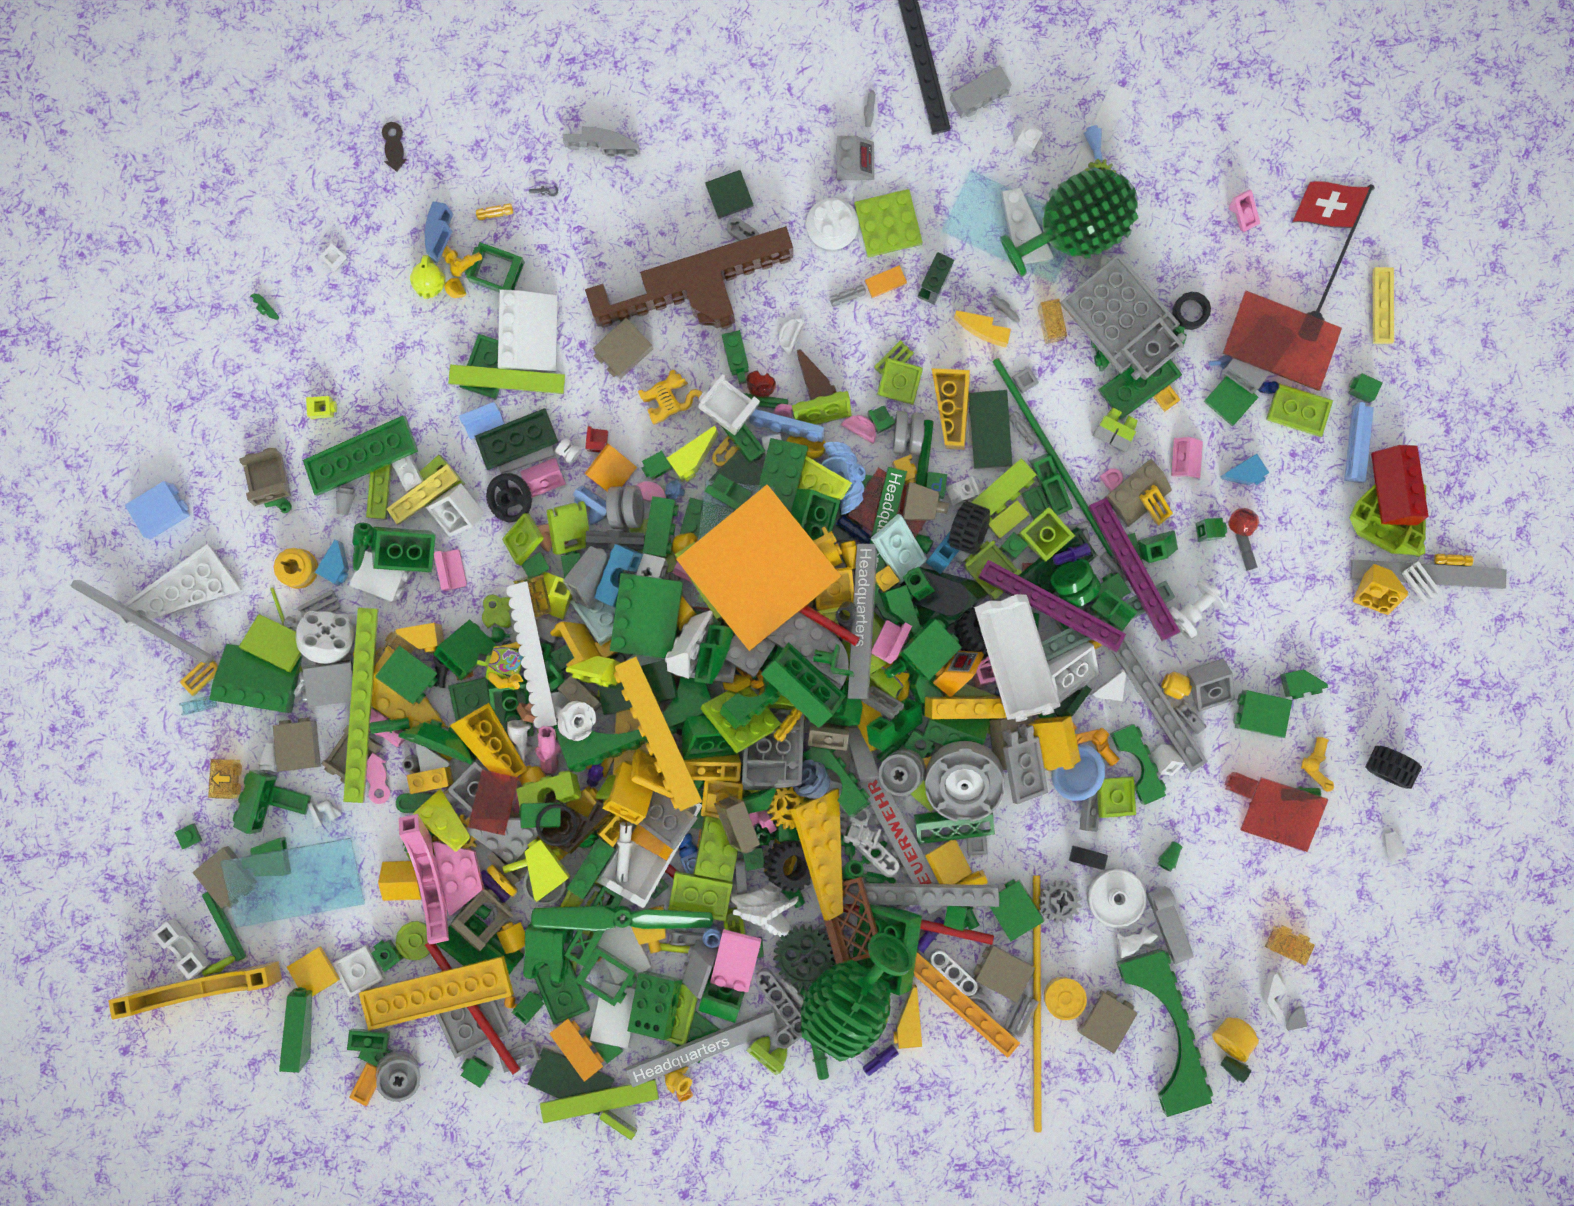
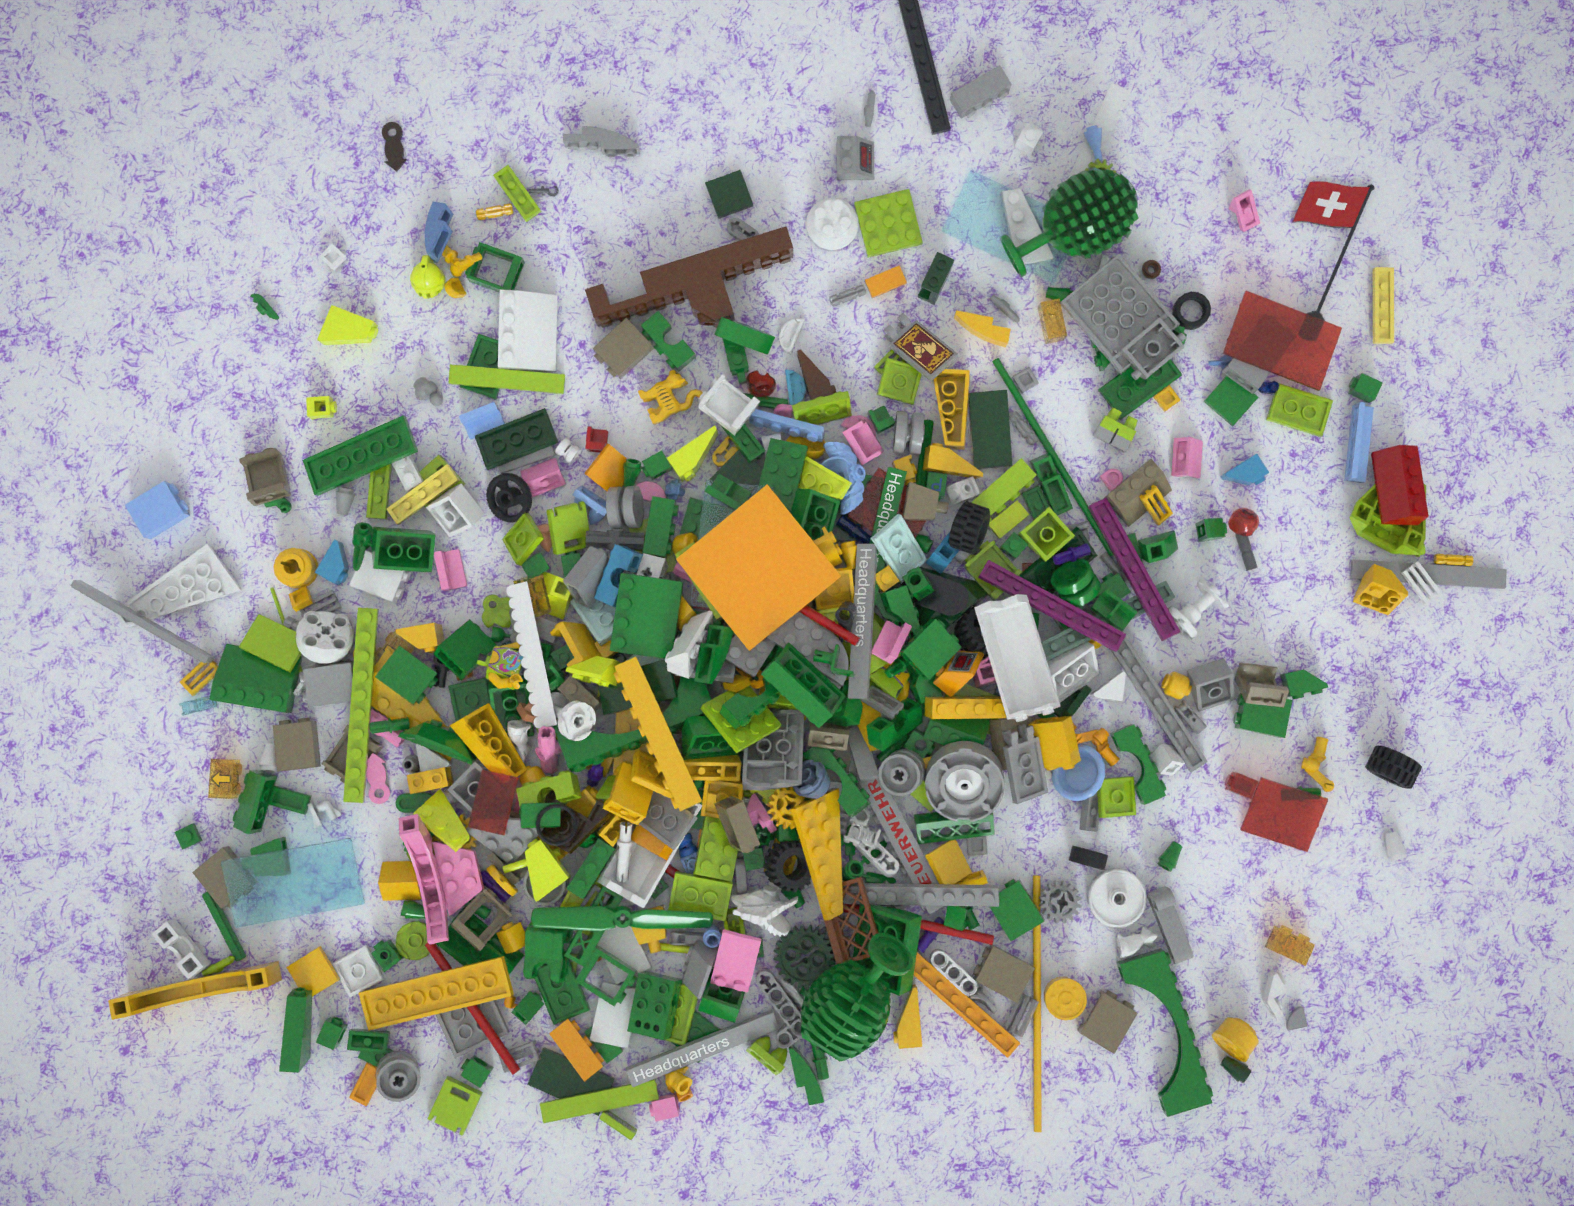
(300, 598): none -> yellow tile
(332, 1033): none -> green brick
(346, 328): none -> neon yellow slope
(412, 910): none -> green cone
(427, 390): none -> light grey animal
(453, 1110): none -> lime container
(517, 193): none -> lime plate
(631, 472): none -> green cone
(665, 1107): none -> bright pink brick
(677, 355): none -> green arch
(744, 335): none -> green slope
(759, 800): green slope -> none
(787, 724): yellow axle -> none
(795, 386): none -> medium azure tile
(805, 1076): none -> green slope
(863, 441): none -> bright pink panel
(880, 1060): dark purple axle -> none
(920, 347): none -> tile
(945, 461): none -> yellow slope
(1058, 293): none -> green cone
(1155, 265): none -> reddish brown plate
(1263, 688): none -> dark tan panel

